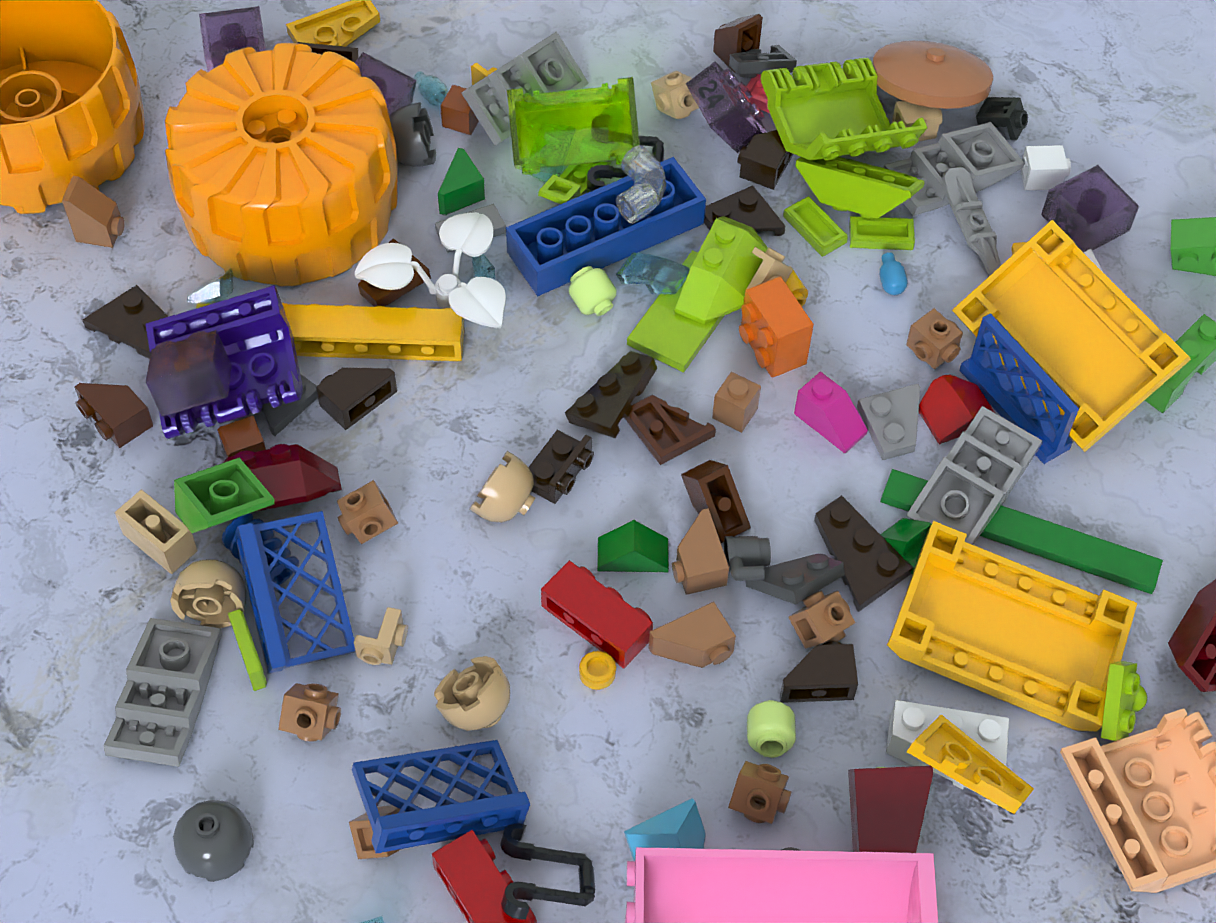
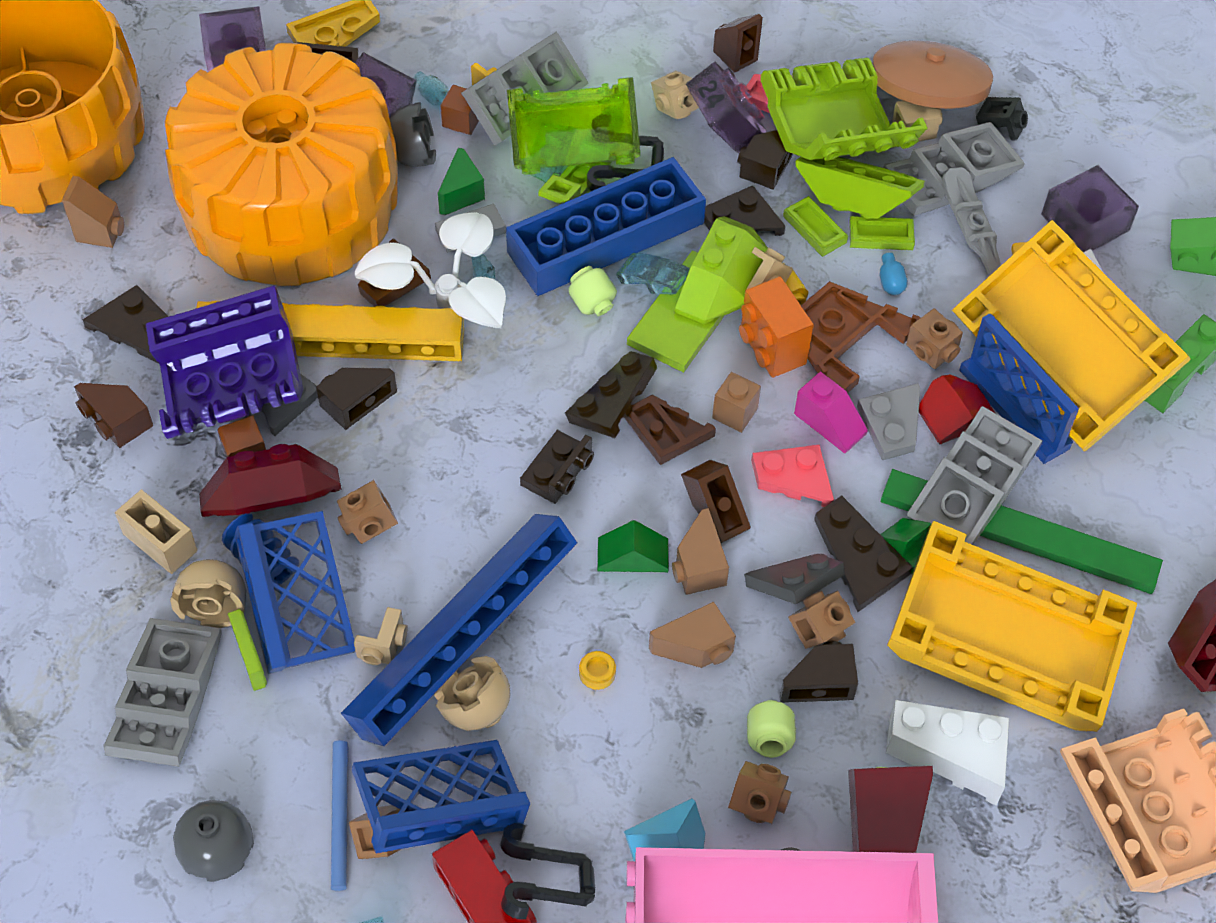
(188, 372): clear purple brick -> none
(213, 290): clear light blue slope -> none
(219, 495): bright green slope -> none
(309, 711): medium nougat brick -> none
(339, 816): none -> medium blue bar
(458, 629): none -> blue brick
(506, 491): tan cylinder -> none
(597, 613): red brick -> none
(648, 184): clear cylinder -> none
(747, 556): dark grey piece -> none
(754, 62): dark grey wing -> none
(793, 473): none -> coral wing
(840, 321): none -> dark orange wing
(970, 764): yellow wing -> none
(1044, 167): white brick -> none
(1122, 700): lime plate -> none

